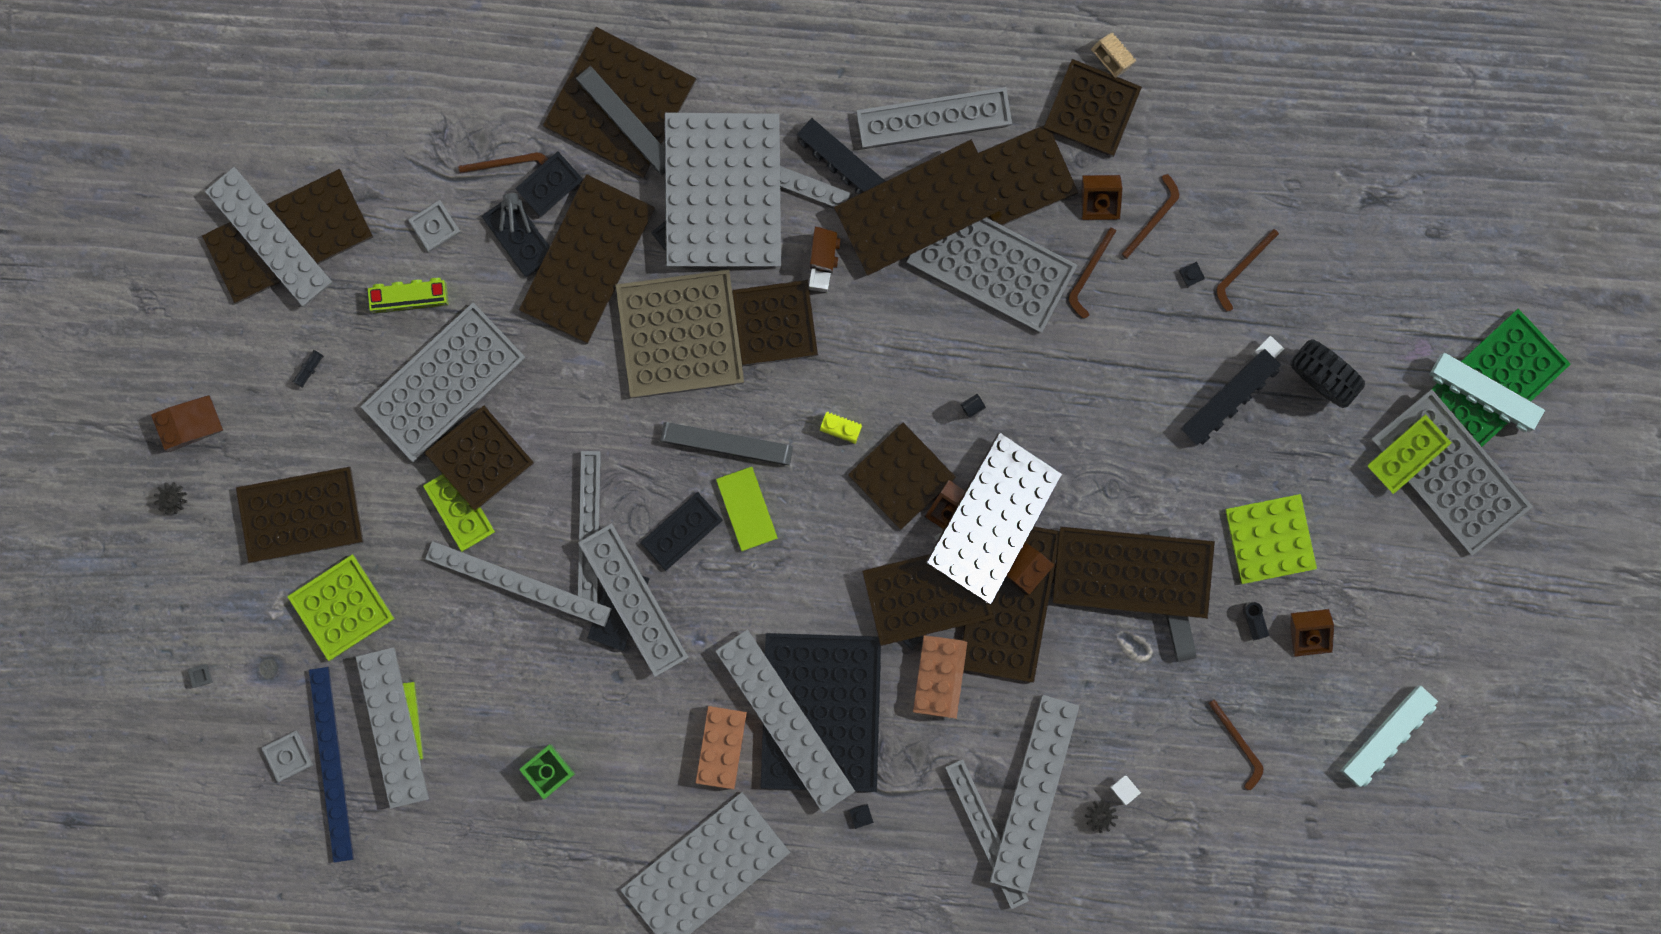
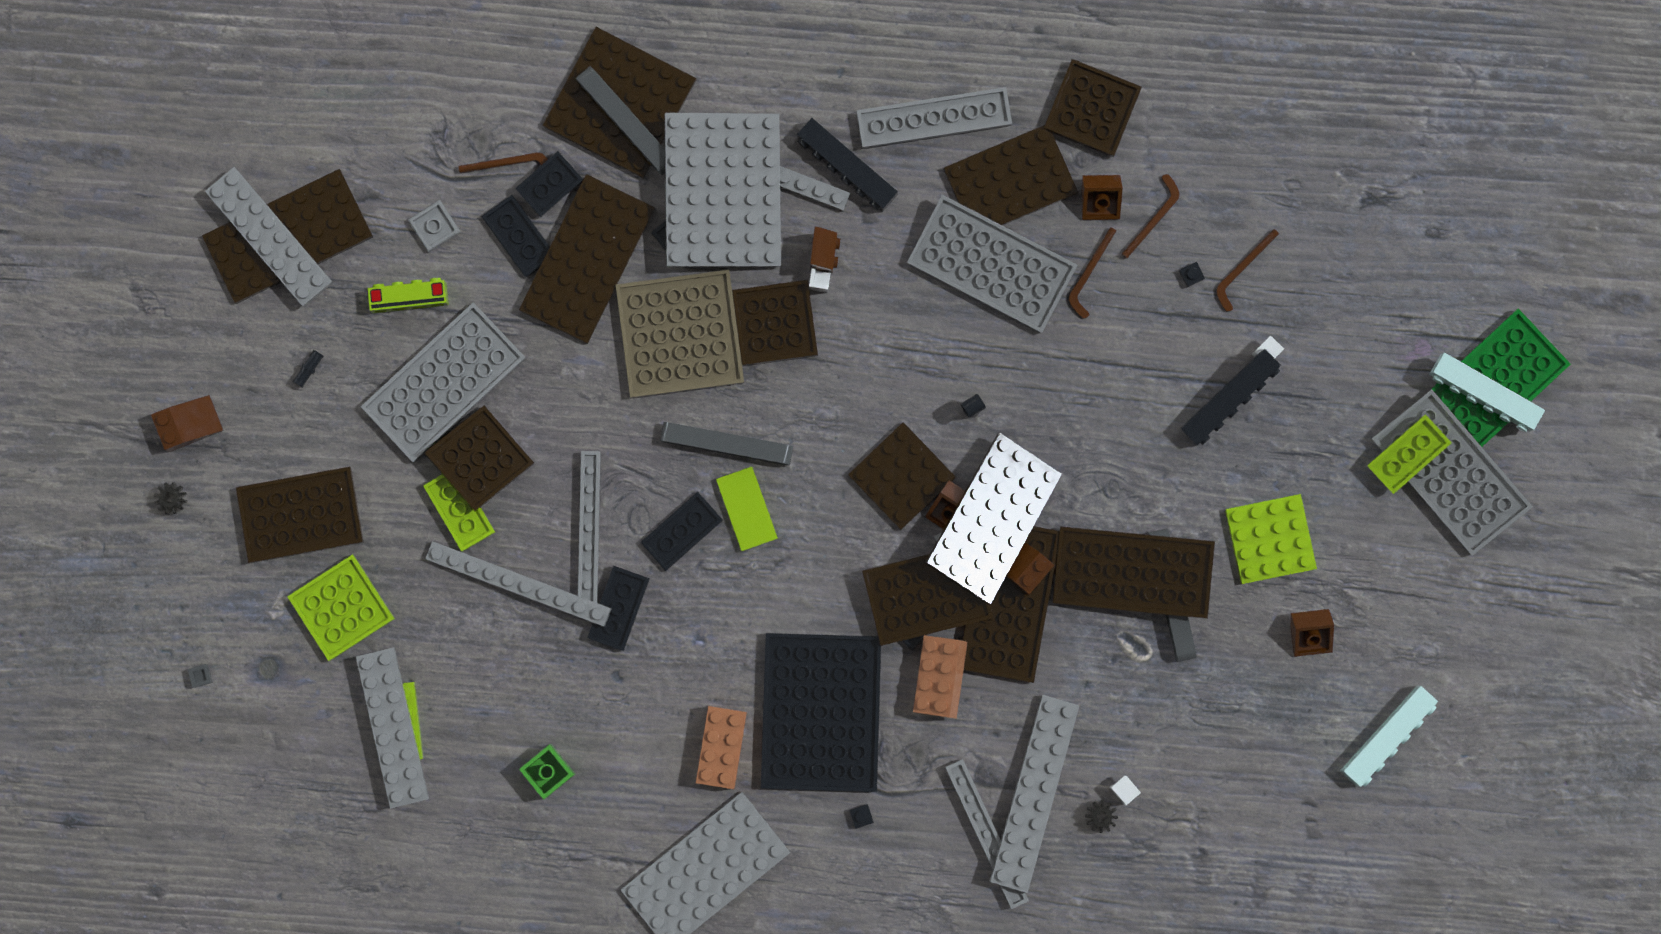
(287, 756): light grey tile -> none
(331, 764): dark blue plate -> none
(510, 204): dark grey plant -> none
(633, 600): light grey plate -> none
(785, 721): light grey plate -> none
(840, 427): neon yellow brick -> none
(919, 207): dark brown plate -> none
(1113, 55): tan brick -> none
(1257, 622): black piece -> none
(1258, 767): reddish brown piece -> none
(1327, 373): black tyre -> none

